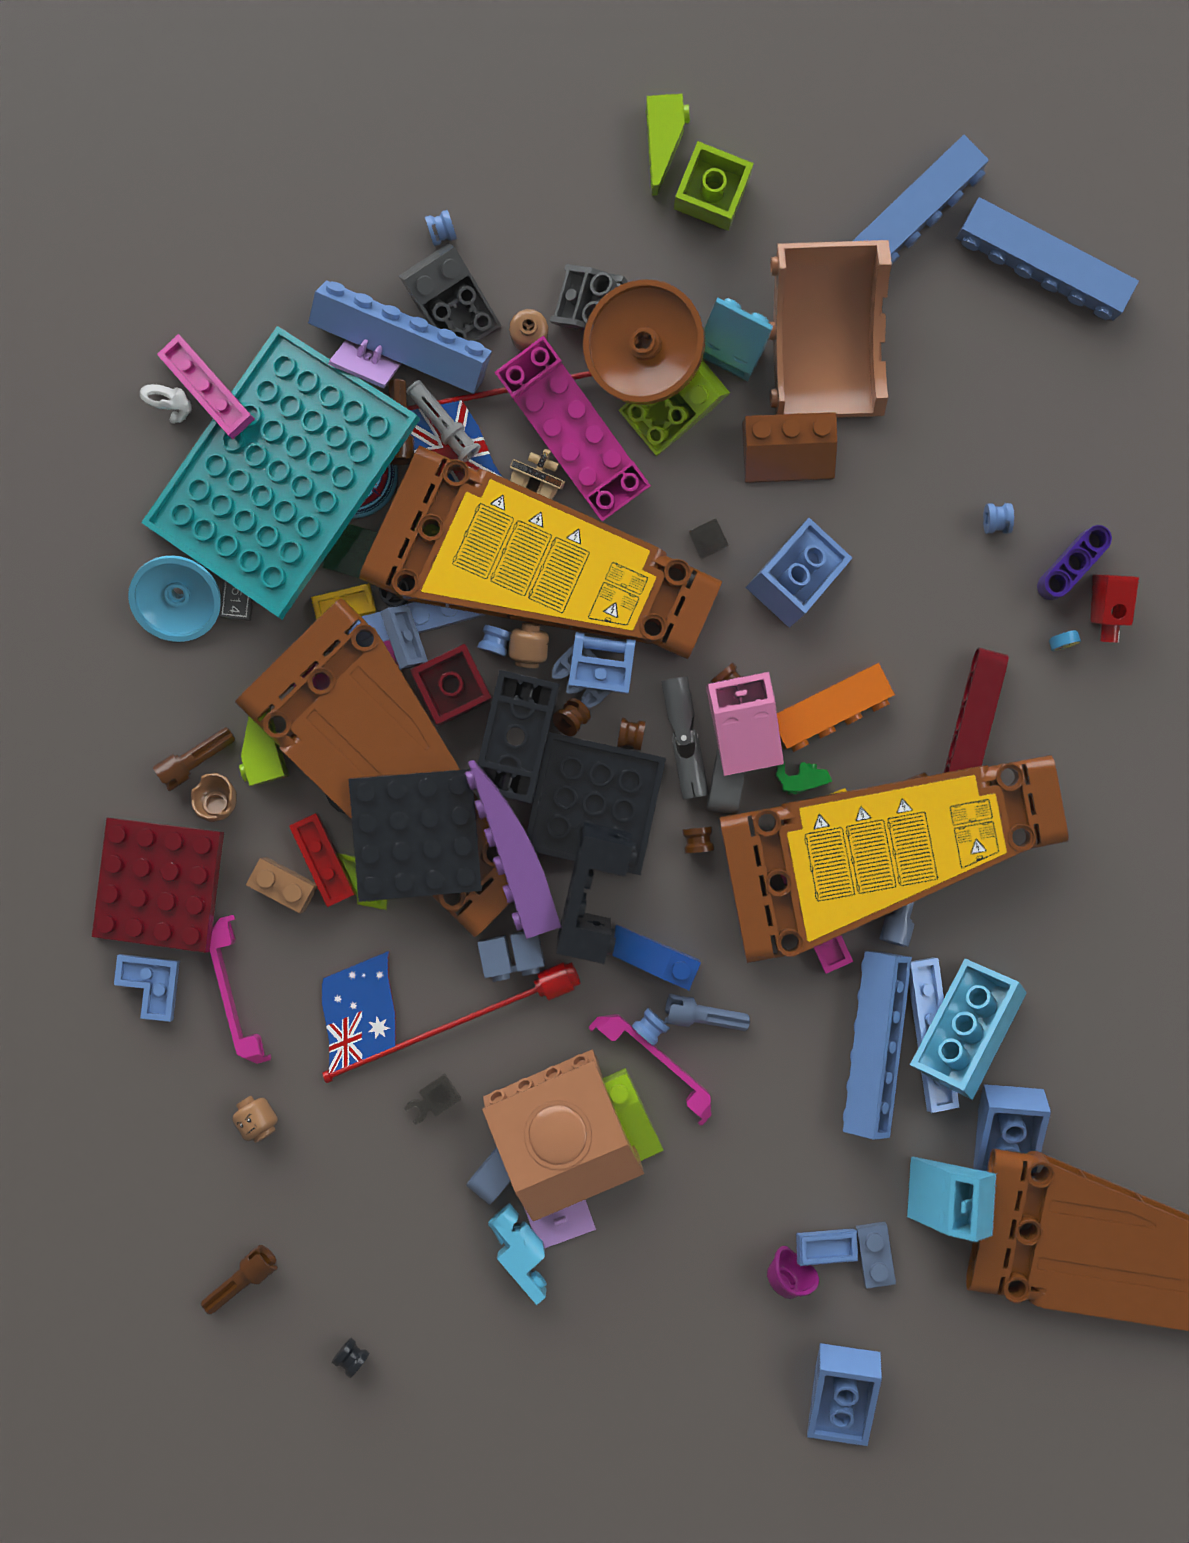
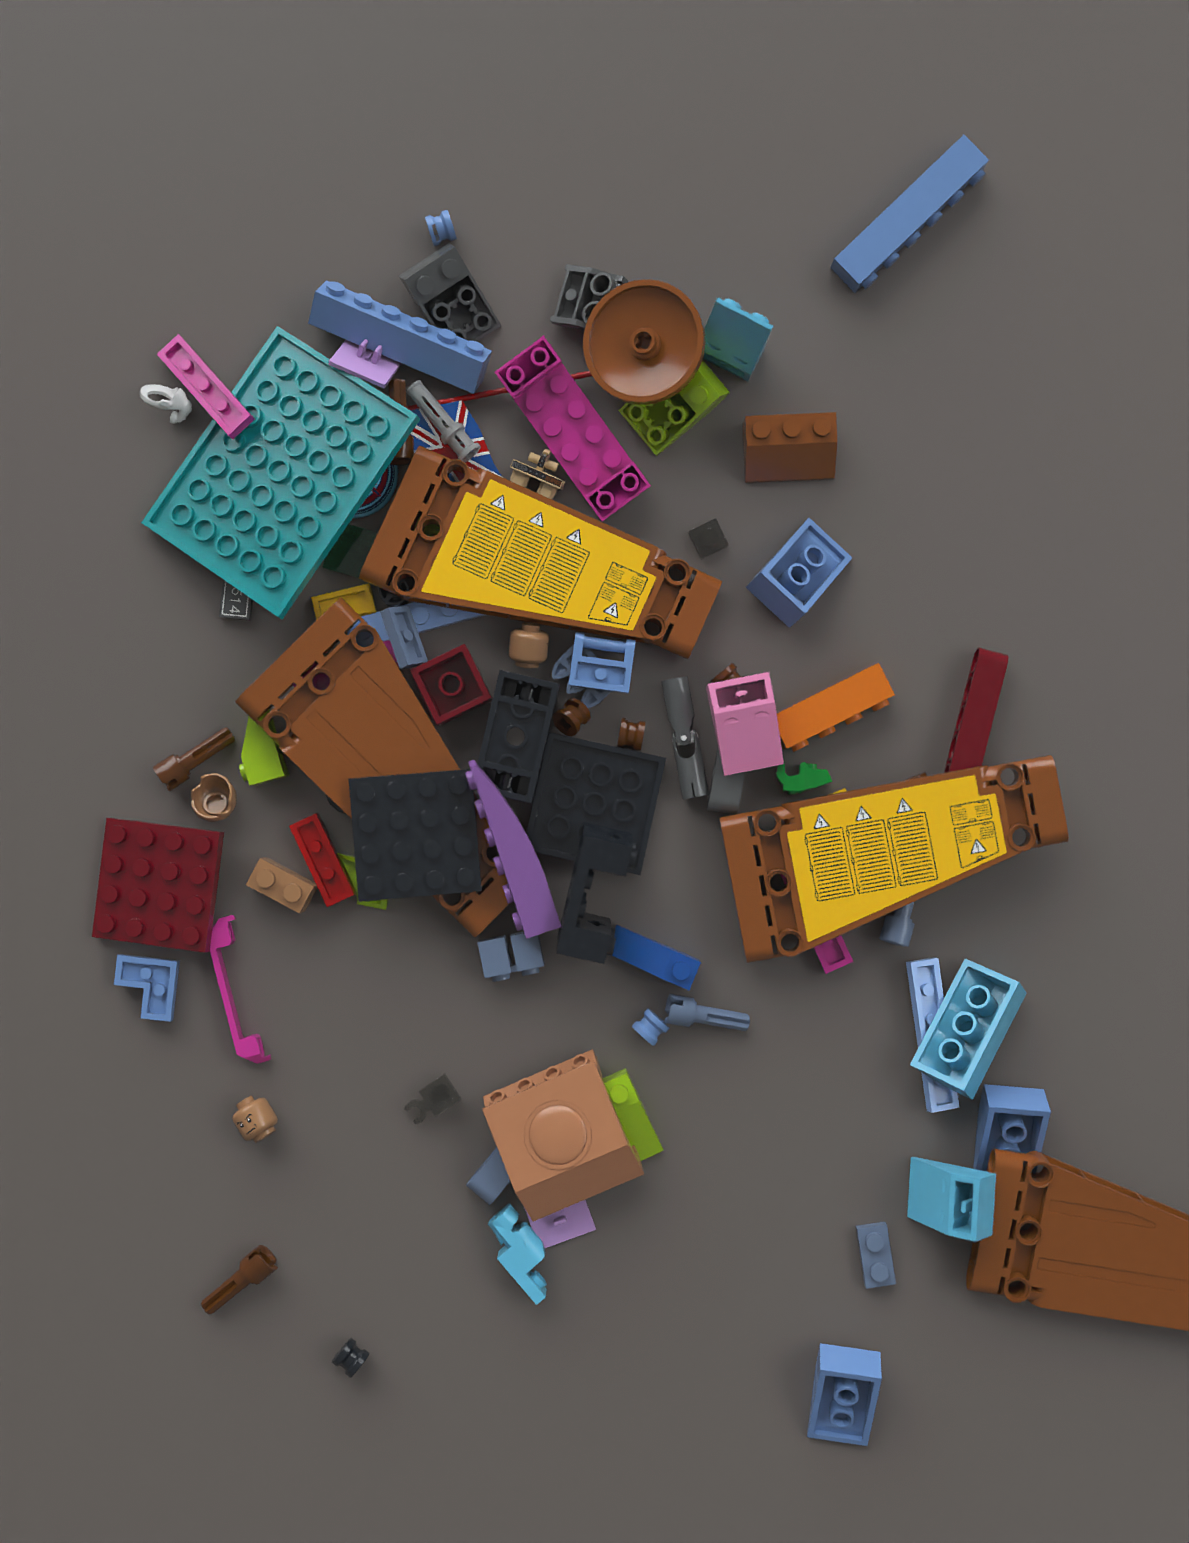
(172, 614): medium azure dish -> none
(363, 1013): flag -> none
(494, 640): medium blue wheel -> none
(528, 320): medium nougat head -> none
(665, 130): lime slope -> none
(698, 839): reddish brown wheel -> none
(698, 1100): dark pink piece -> none
(713, 185): lime brick -> none
(790, 1278): magenta helmet -> none
(827, 1247): medium blue tile -> none
(830, 327): nougat panel -> none
(876, 1044): medium blue brick -> none
(998, 518): medium blue wheel -> none
(1046, 260): medium blue brick -> none
(1064, 640): dark azure tile -> none
(1084, 553): dark purple beam -> none
(1115, 593): red torso -> none

